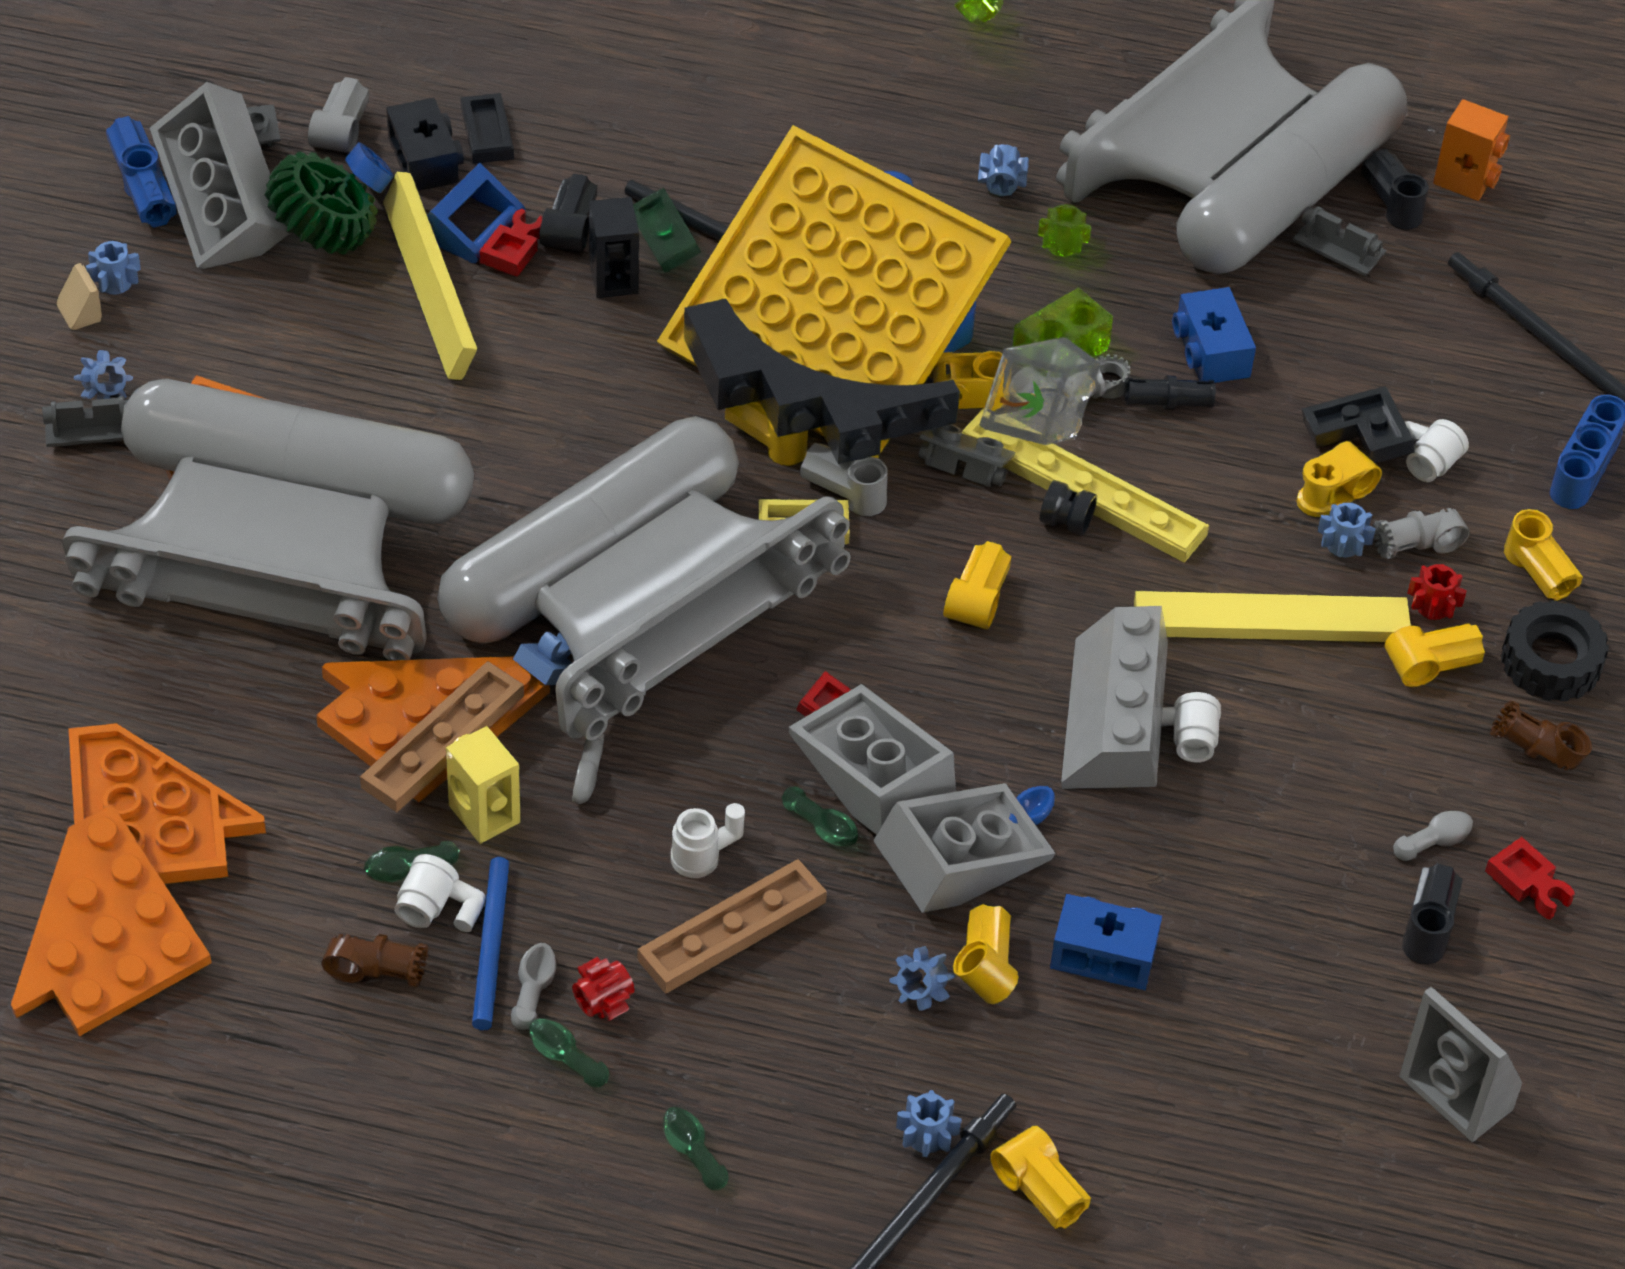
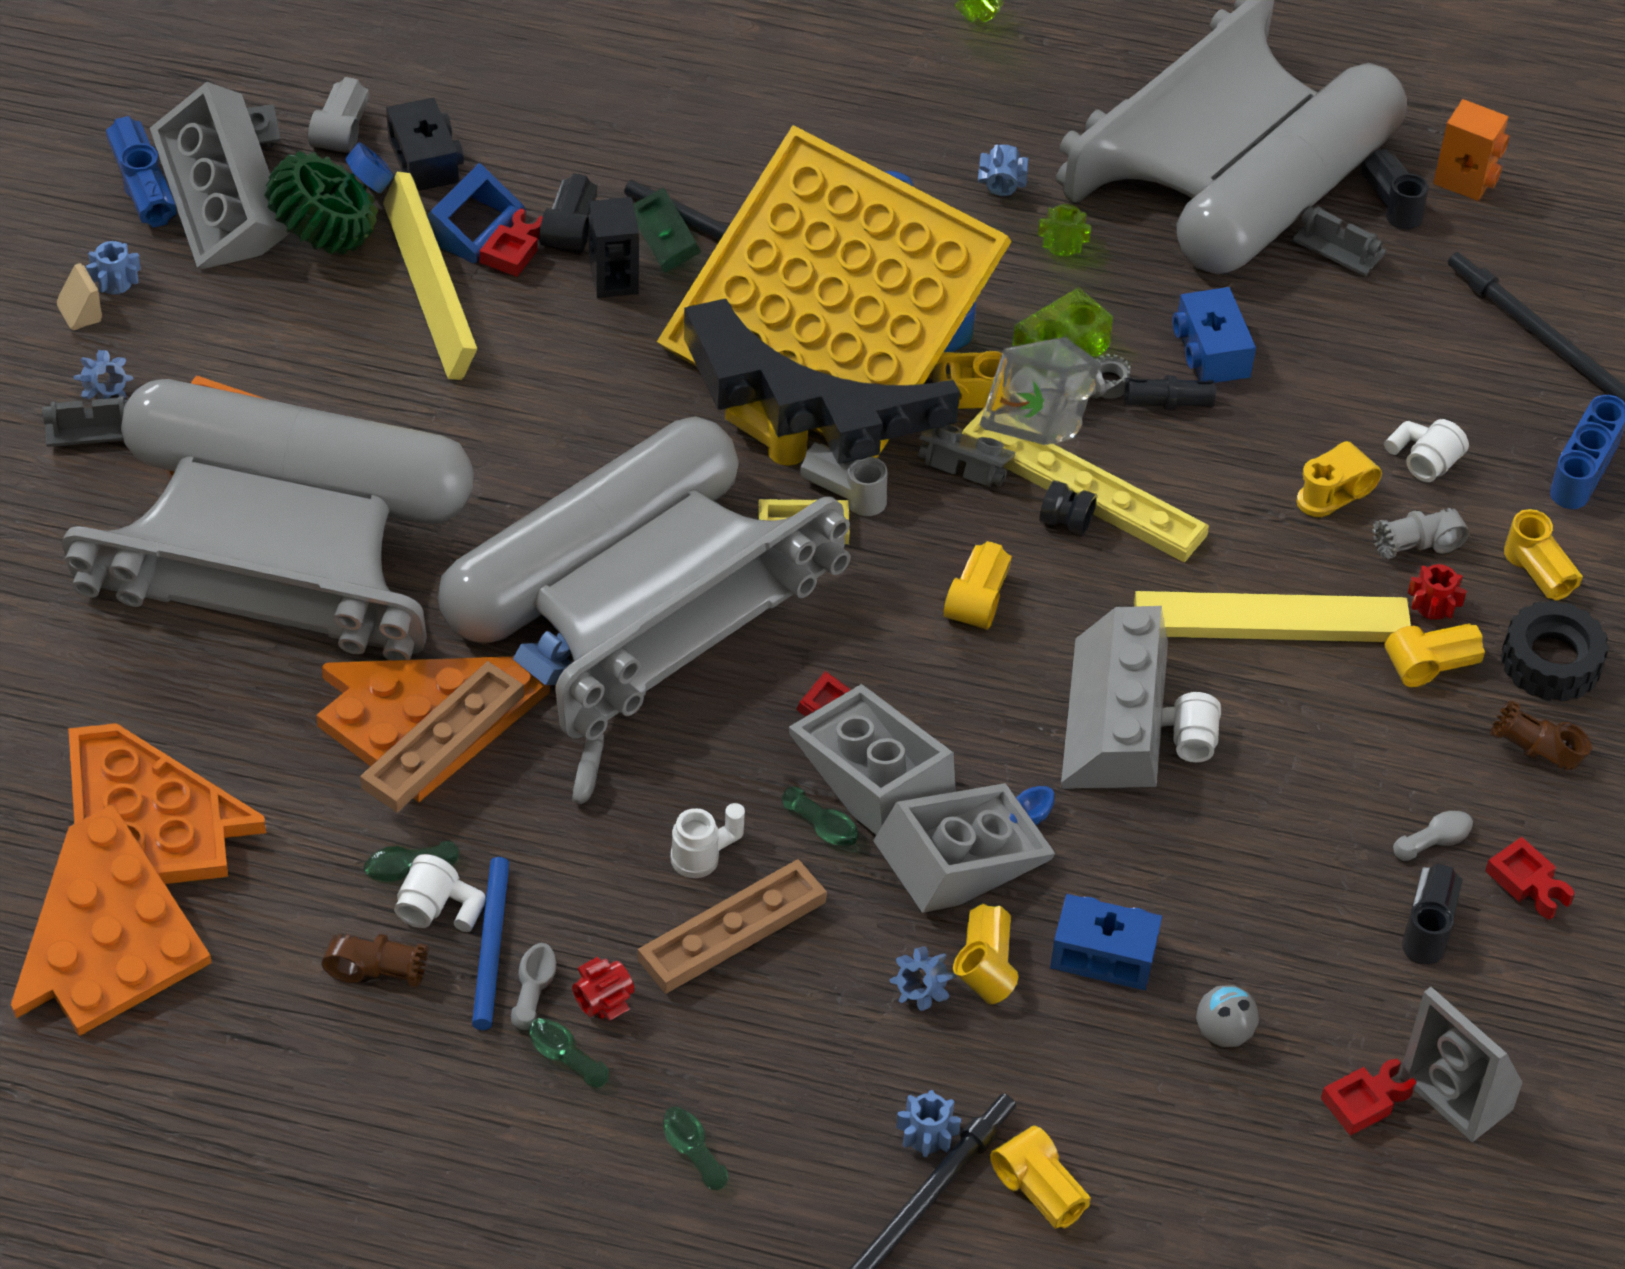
(483, 784): light yellow brick -> none
(487, 128): black tile -> none
(1227, 1016): none -> light grey piece
(1346, 530): medium blue gear -> none
(1362, 415): black plate -> none
(1363, 1099): none -> red plate

